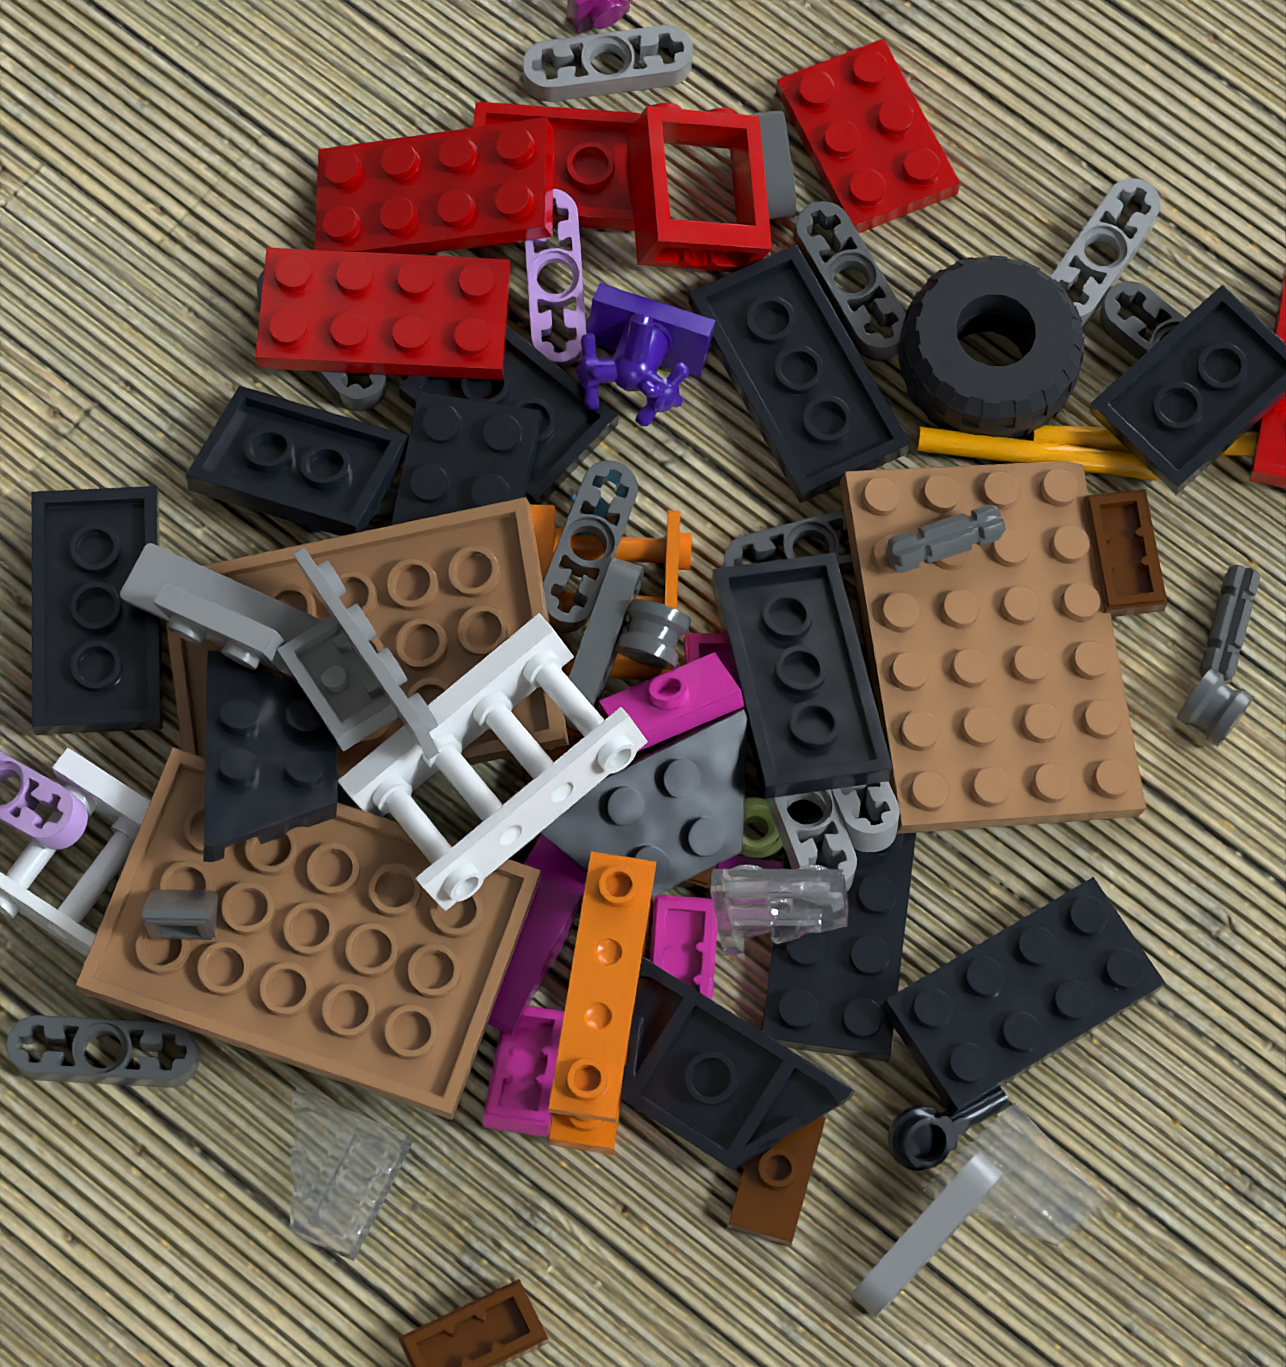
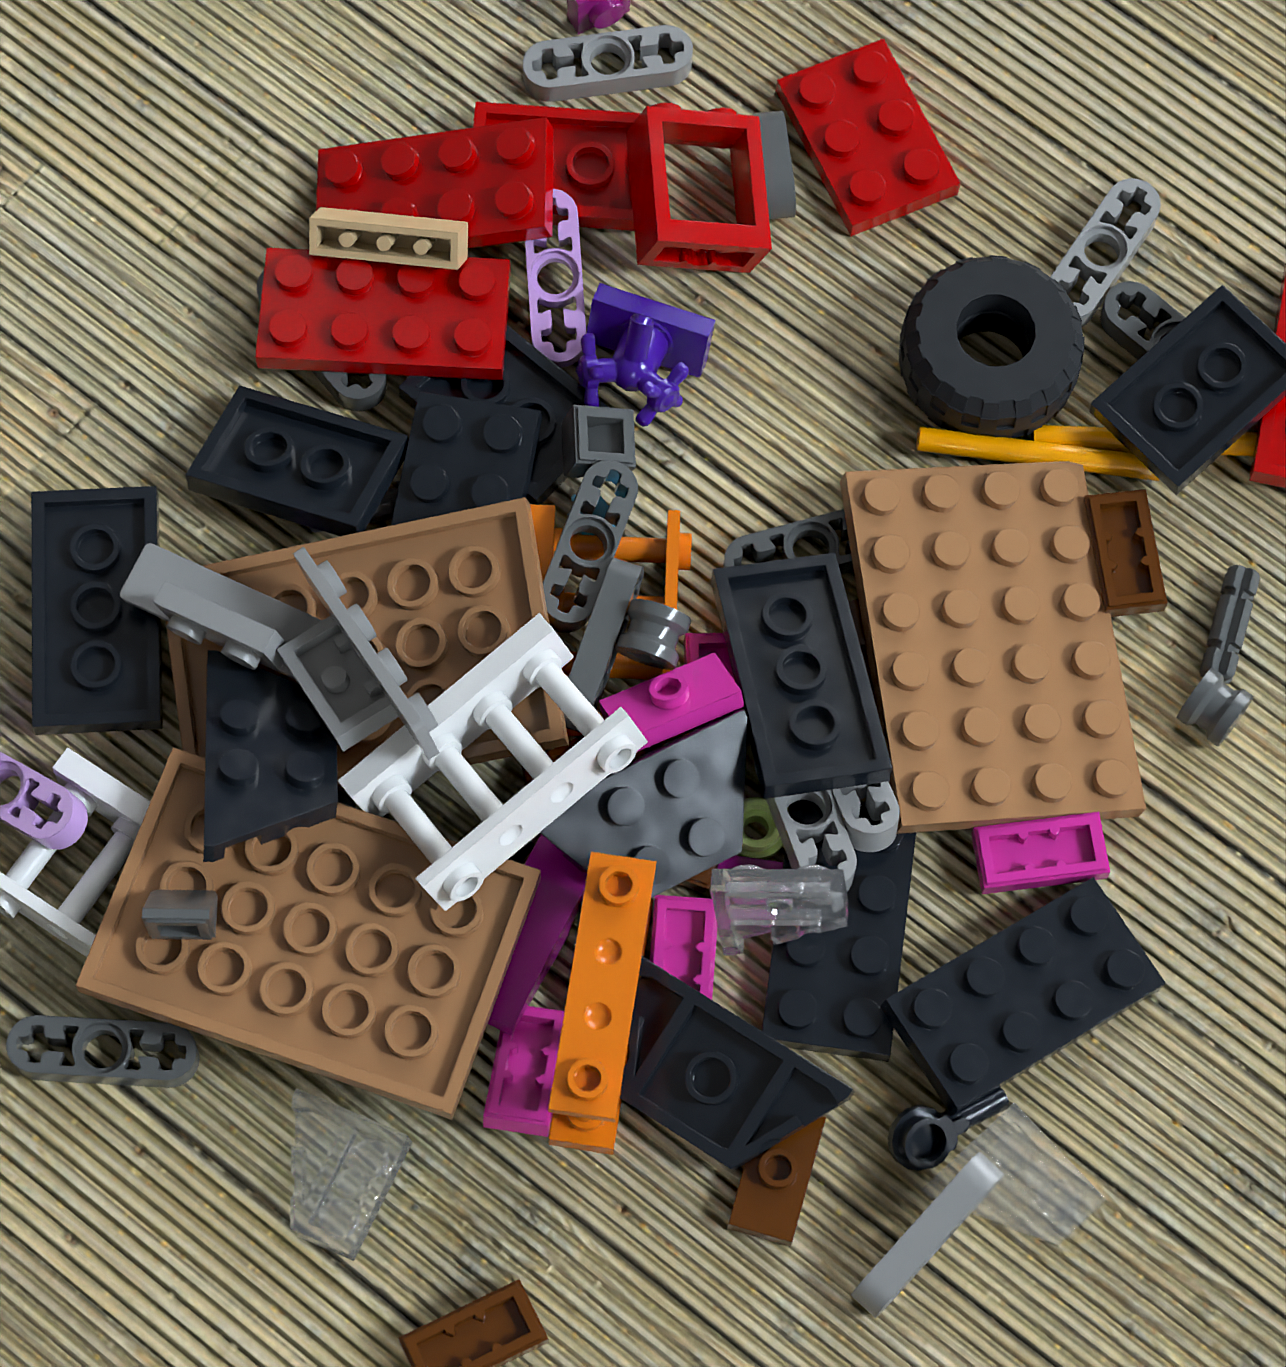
(388, 238): none -> tan piece
(597, 435): none -> dark grey slope
(799, 373): black plate -> none
(850, 254): dark grey beam -> none
(945, 538): dark grey axle -> none
(1040, 853): none -> dark pink plate

